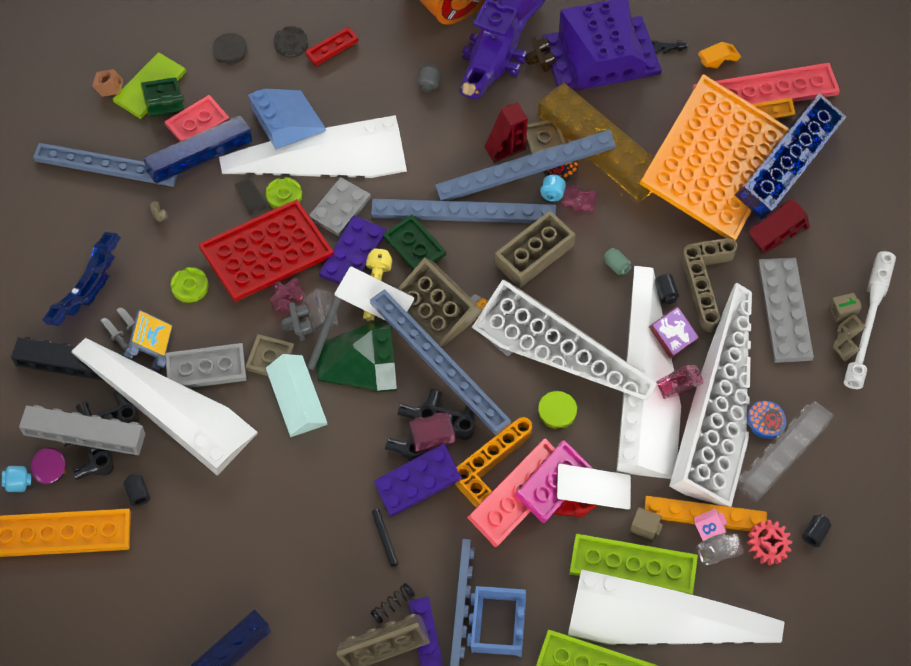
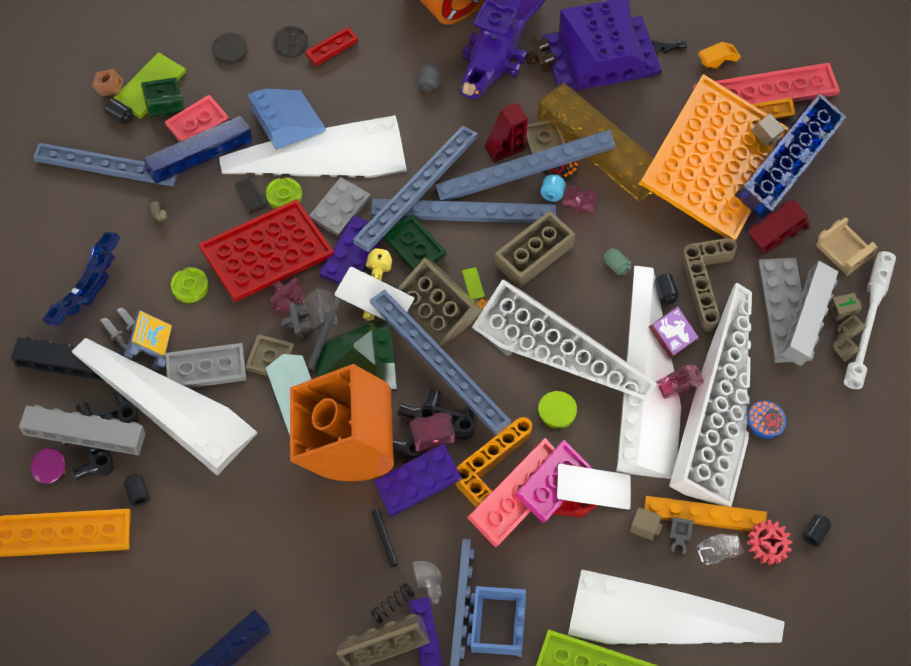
(16, 479): medium azure head -> none
(119, 111): none -> black brick
(342, 425): none -> orange brick
(414, 189): none -> sand blue plate
(428, 575): none -> clear brick
(473, 283): none -> lime sticker
(635, 563): lime plate -> none
(680, 531): none -> dark grey plate
(710, 524): bright pink brick -> none
(768, 130): none -> dark tan brick
(785, 451): clear brick -> none
(810, 314): none -> brick
(845, 247): none -> tan panel

